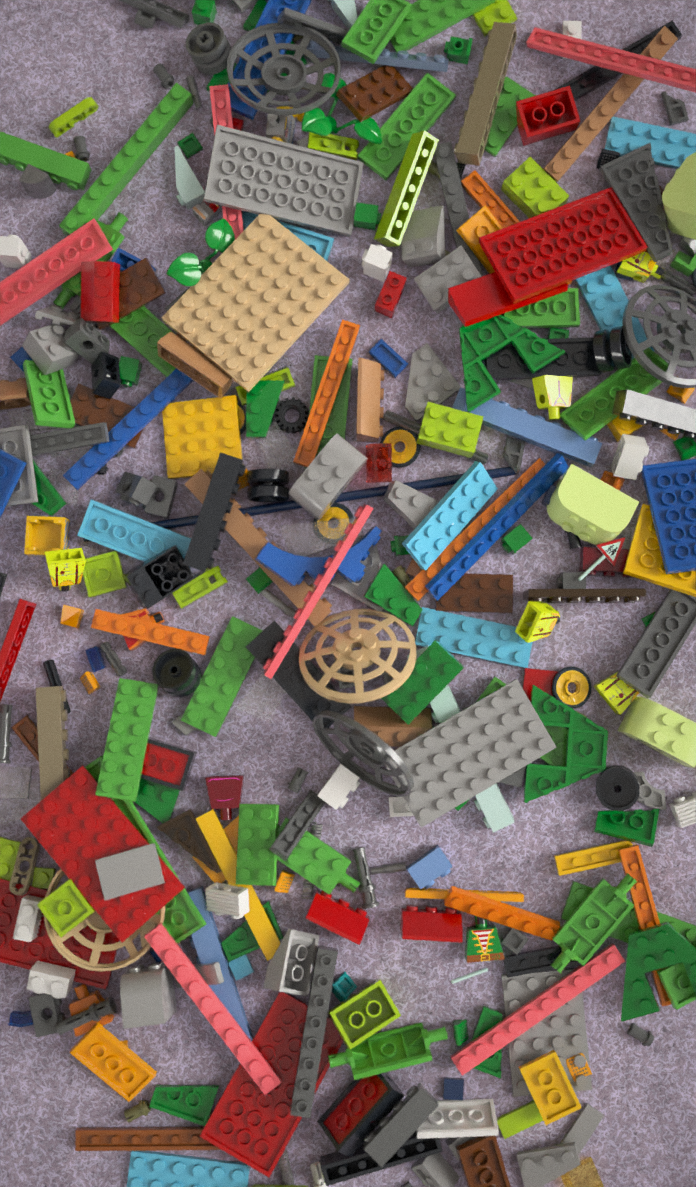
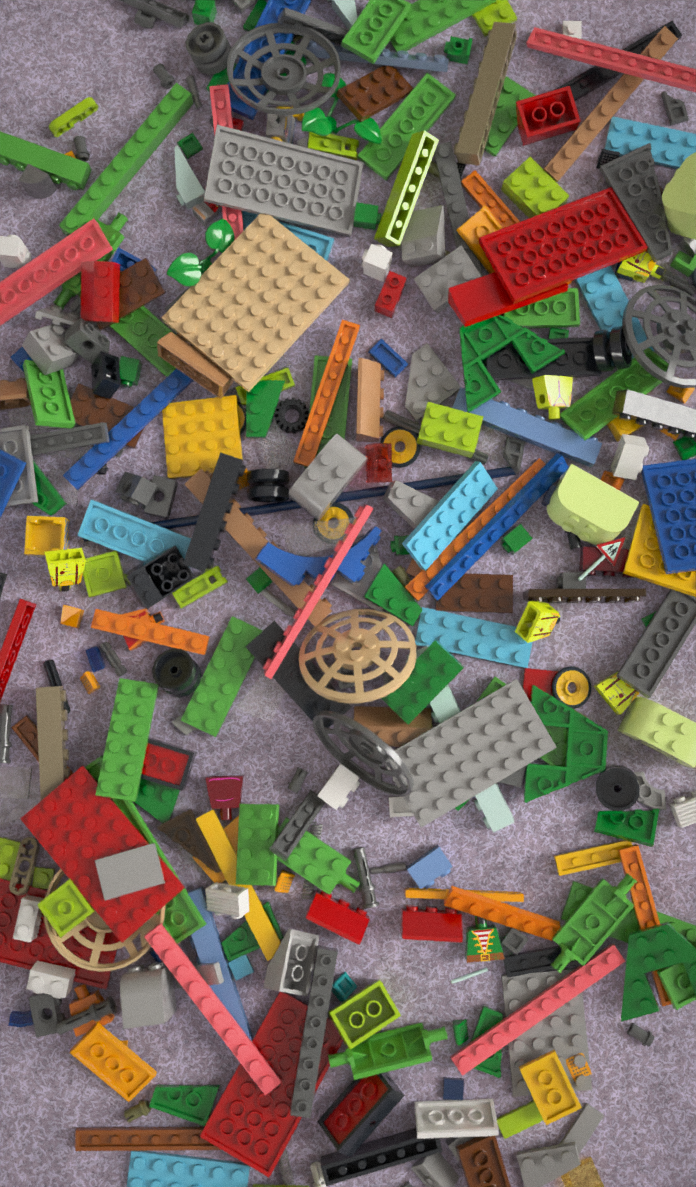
(400, 1124): dark grey brick -> none

